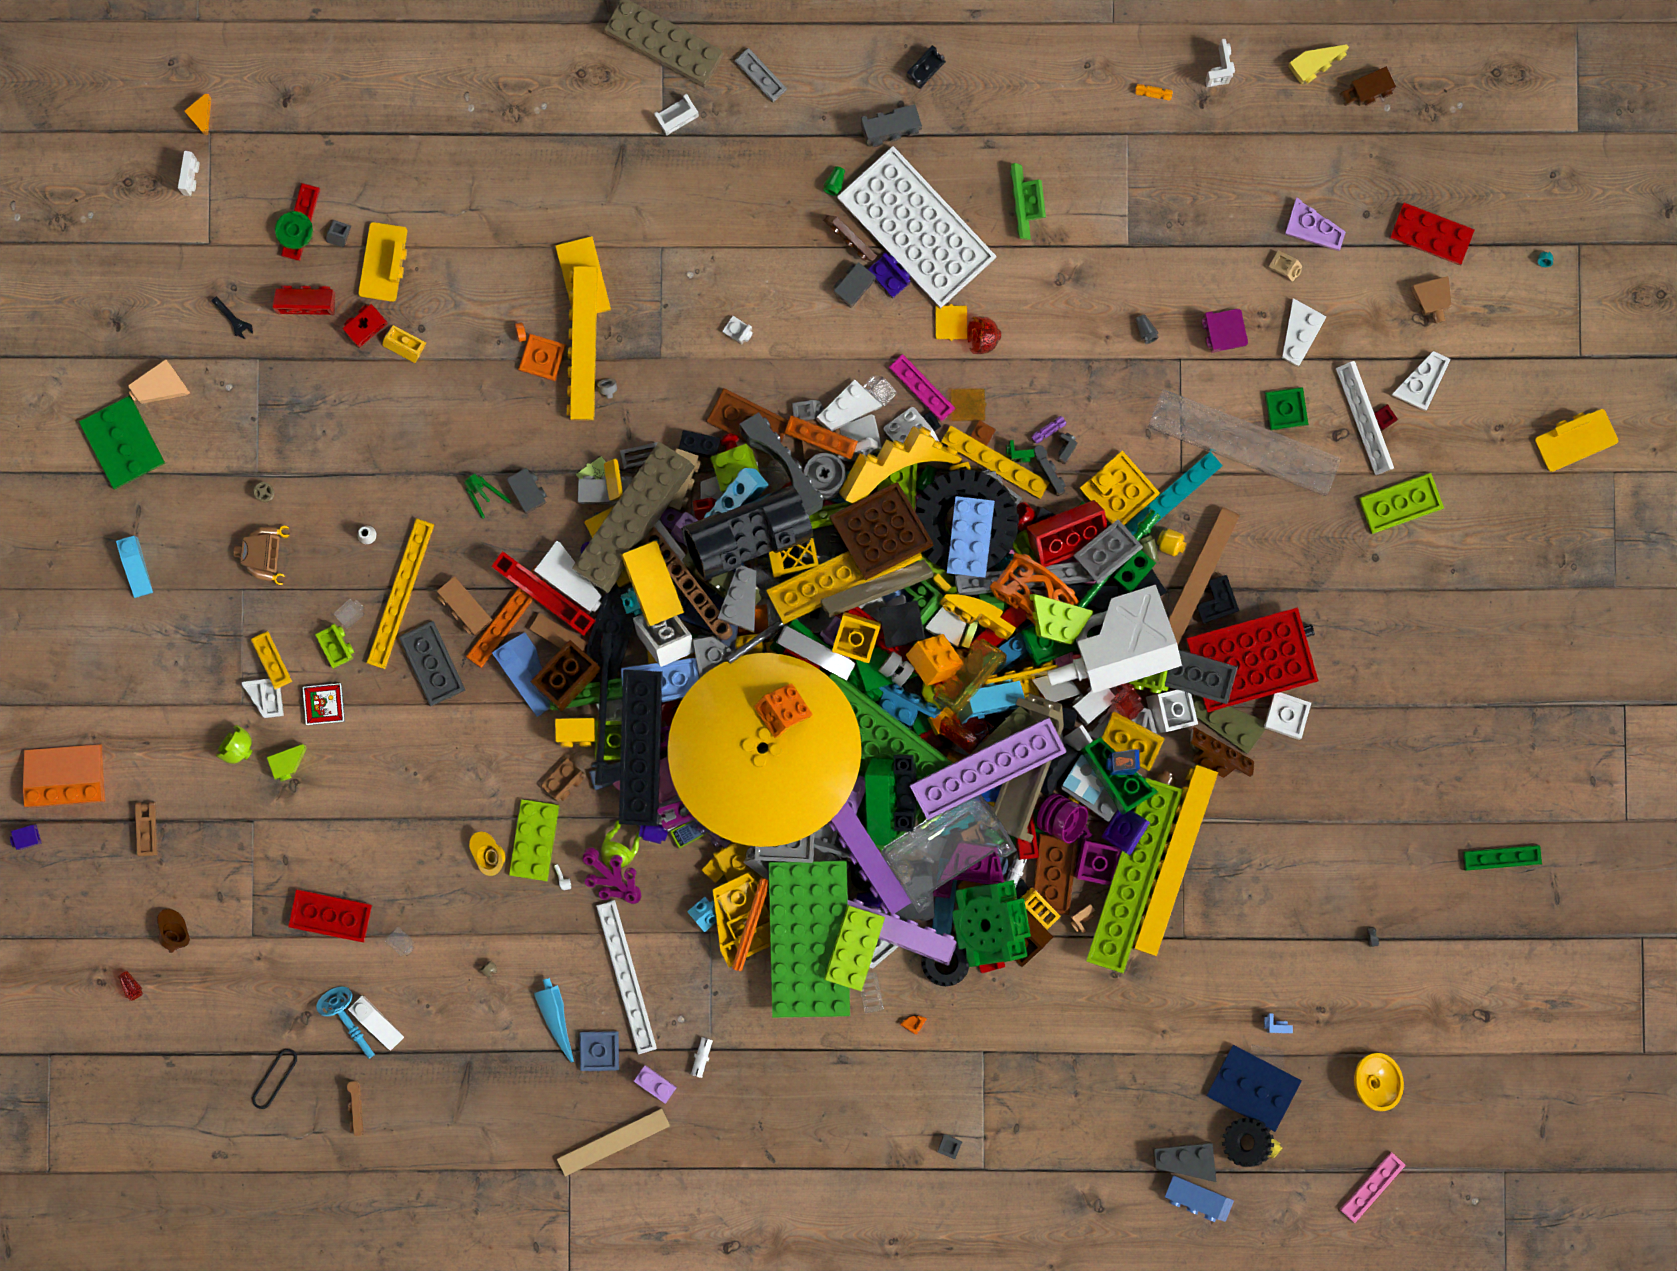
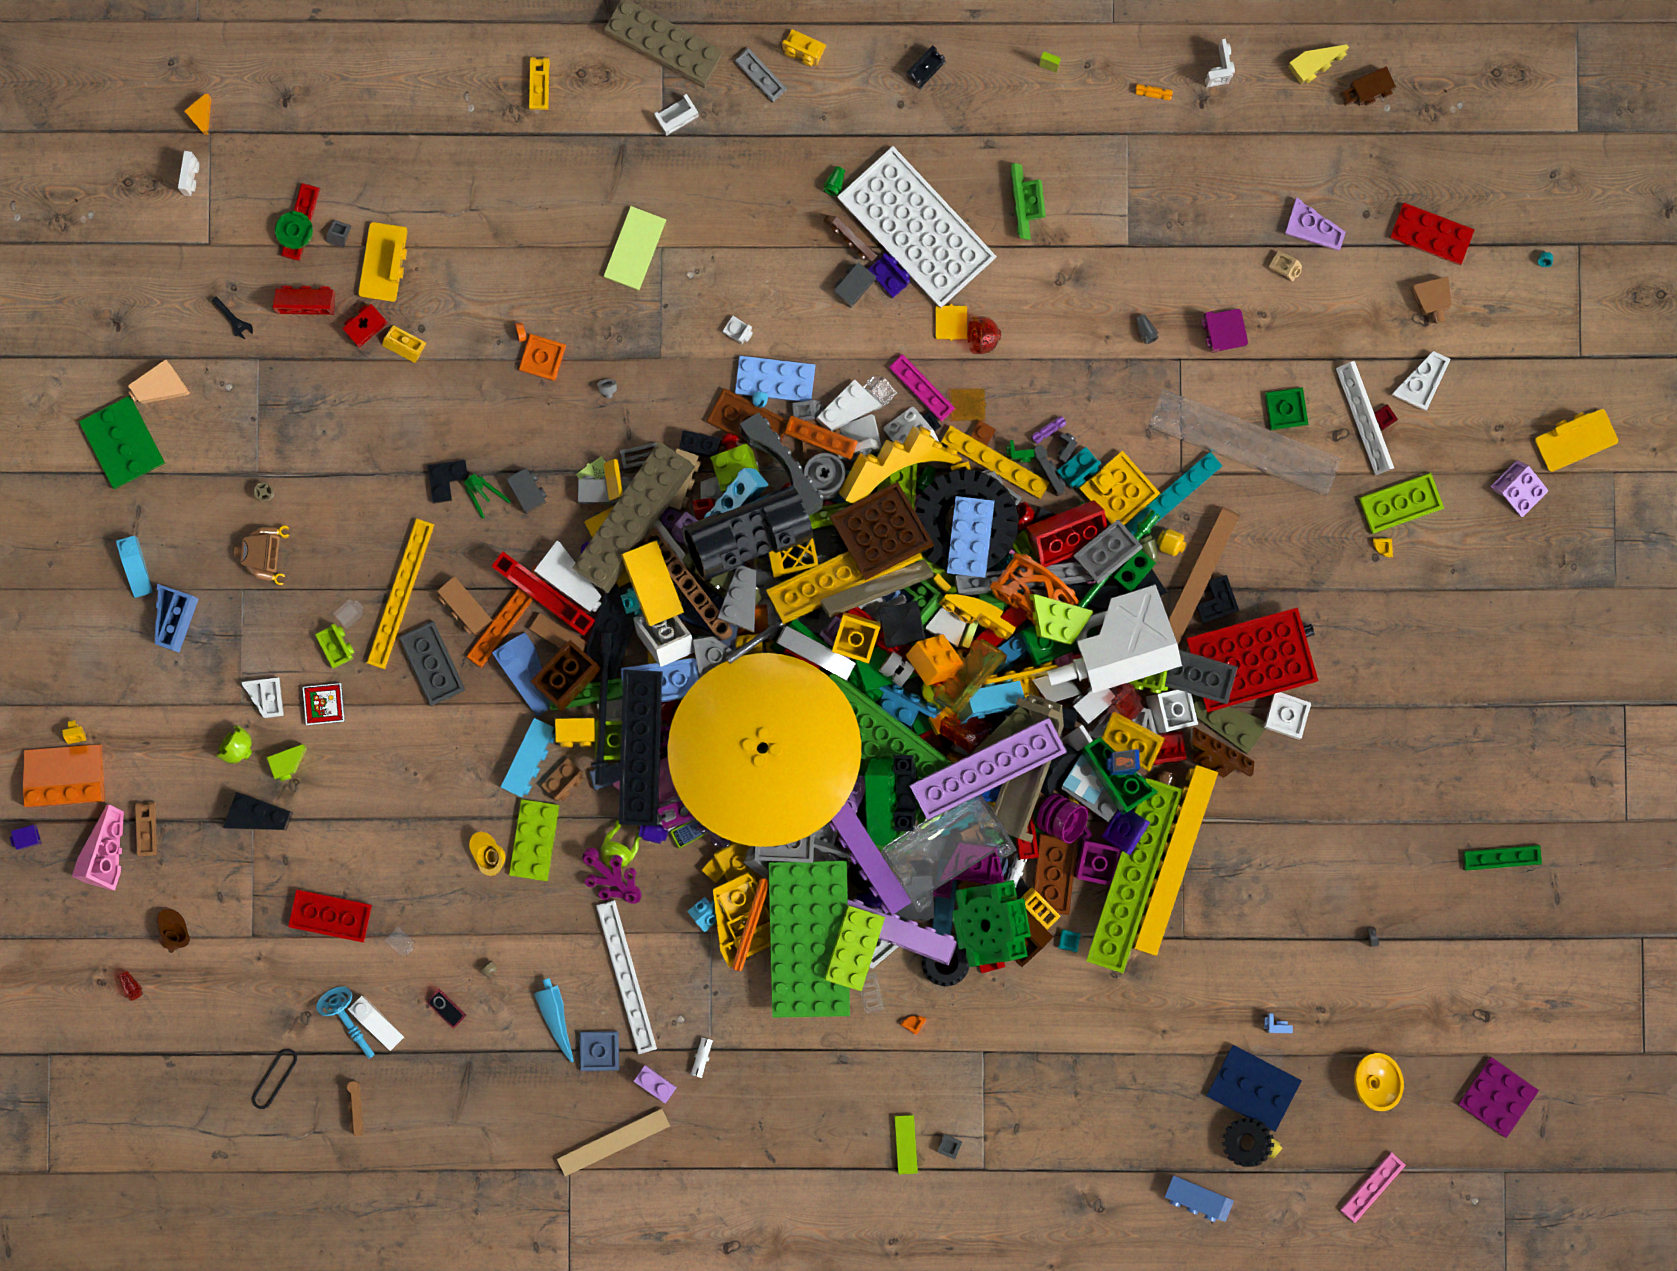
(74, 733): none -> yellow tile
(100, 856): none -> bright pink wedge
(173, 617): none -> medium blue wedge
(256, 815): none -> black wedge
(271, 660): yellow tile -> none
(369, 538): white cone -> none
(441, 476): none -> black plate
(446, 1008): none -> slope
(528, 758): none -> medium azure brick
(539, 84): none -> yellow plate
(565, 884): white hand -> none
(582, 253): yellow tile -> none
(583, 343): yellow brick -> none
(635, 248): none -> yellowish green tile
(760, 399): none -> medium azure hinge
(776, 378): none -> light blue plate
(782, 709): orange bracket -> none
(803, 47): none -> yellow bracket
(891, 125): dark grey wedge -> none
(906, 1144): none -> lime tile
(1049, 62): none -> lime tile
(1069, 940): none -> teal tile
(1078, 468): none -> teal bracket
(1084, 914): light nougat bracket -> none
(1172, 748): none -> red bracket
(1188, 1160): dark grey wedge -> none
(1301, 331): white wing -> none
(1383, 547): none -> yellow tile
(1498, 1097): none -> magenta plate
(1520, 487): none -> lavender bracket

